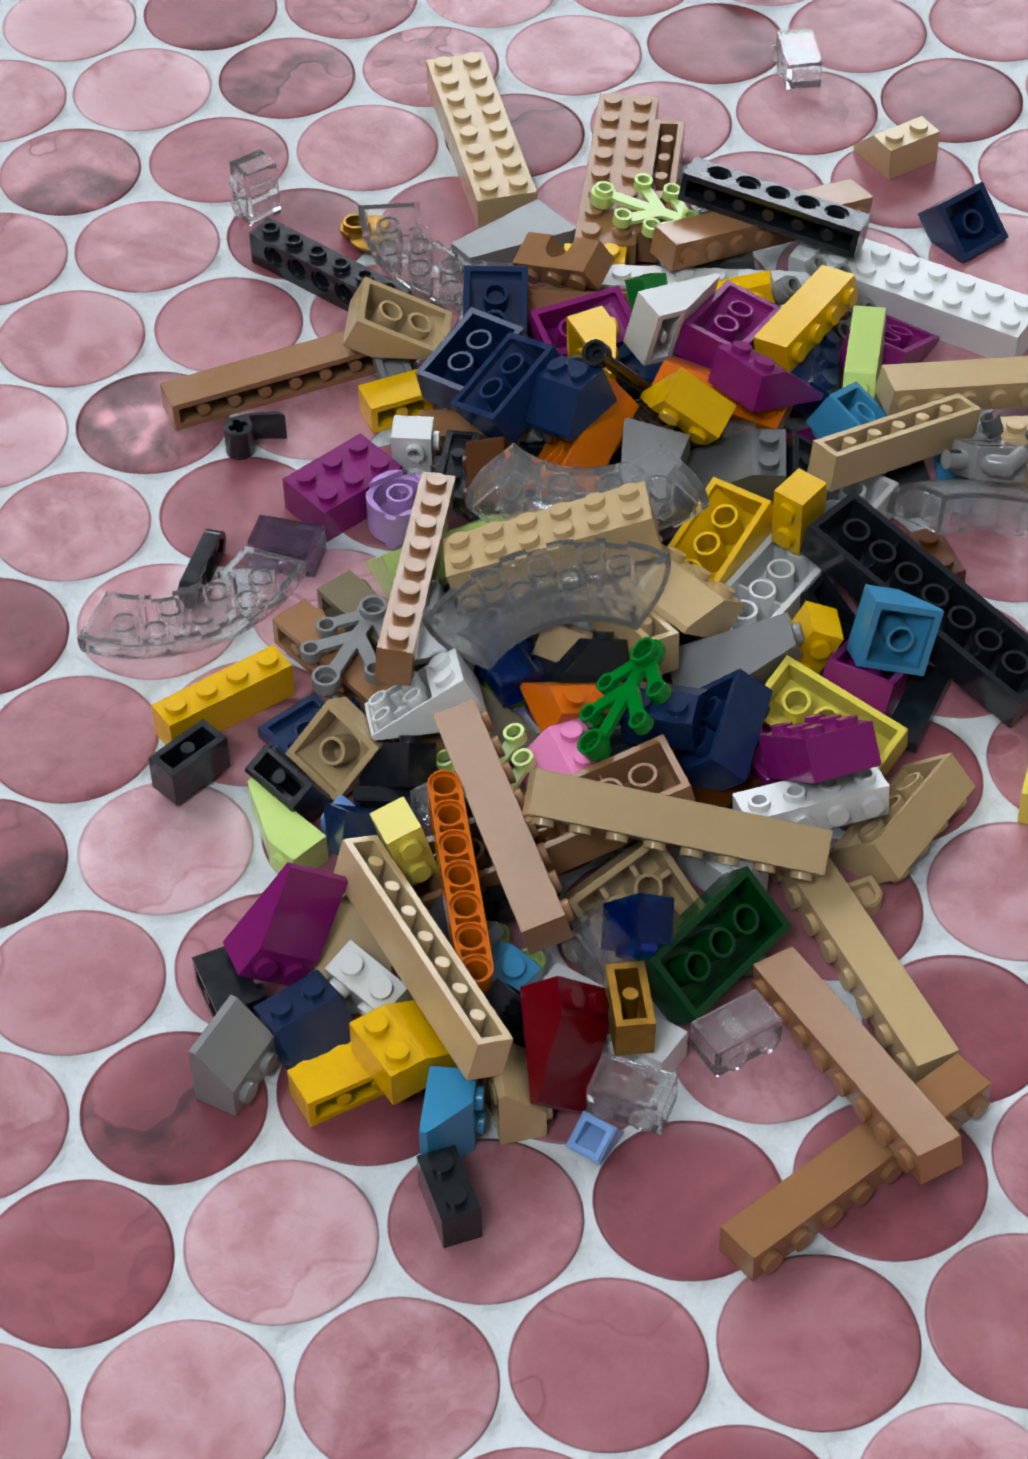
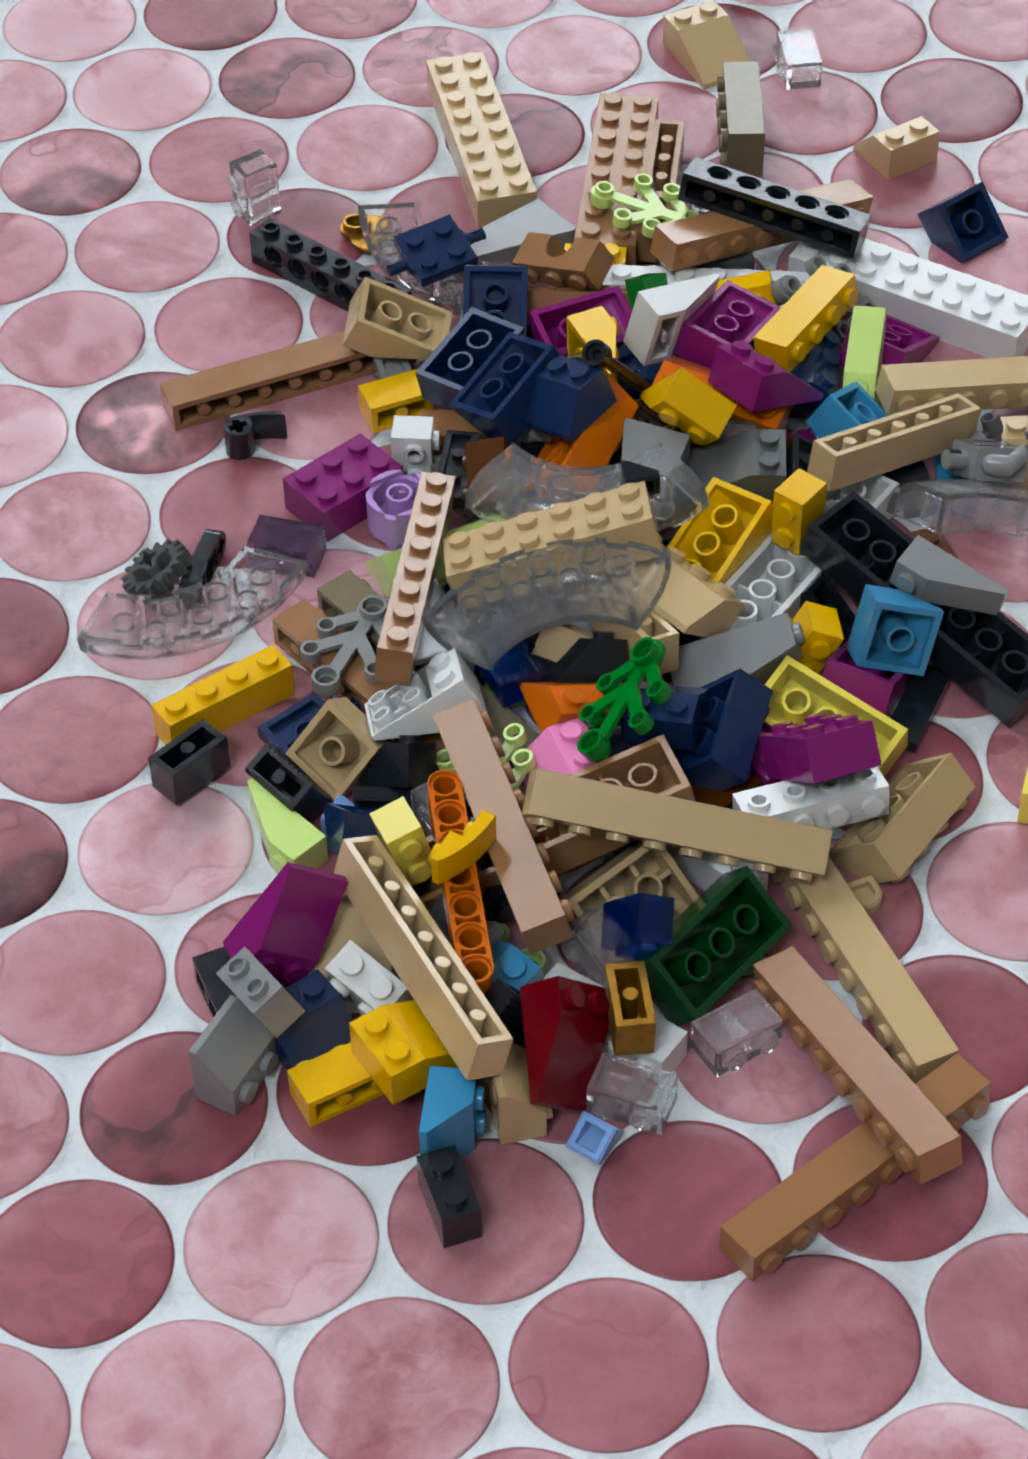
(157, 569): none -> dark grey gear
(260, 992): none -> light grey brick
(435, 251): none -> dark blue plate
(460, 852): none -> yellow slope
(635, 473): none -> black slope
(702, 41): none -> tan slope
(740, 117): none -> brick
(945, 580): none -> light grey slope

